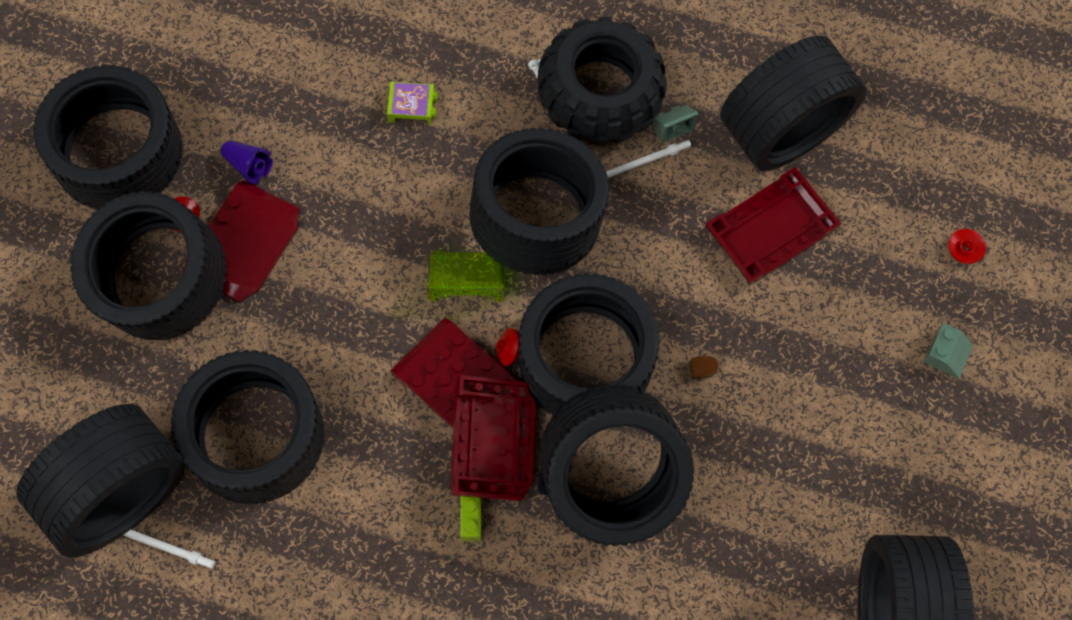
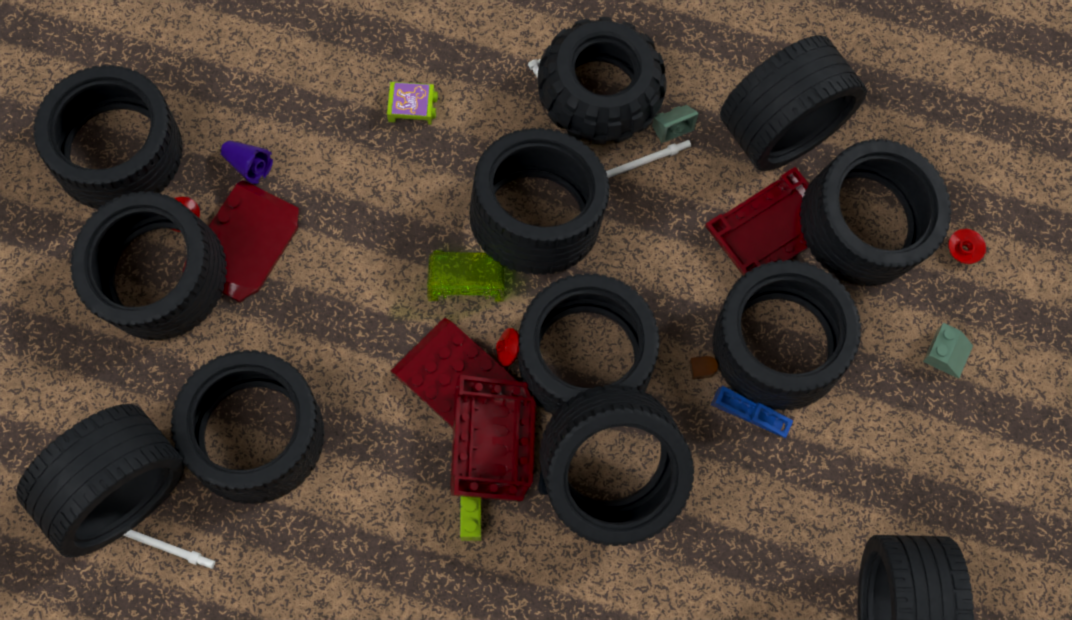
(751, 412): none -> blue slope
(814, 291): none -> black tyre
(909, 179): none -> black tyre

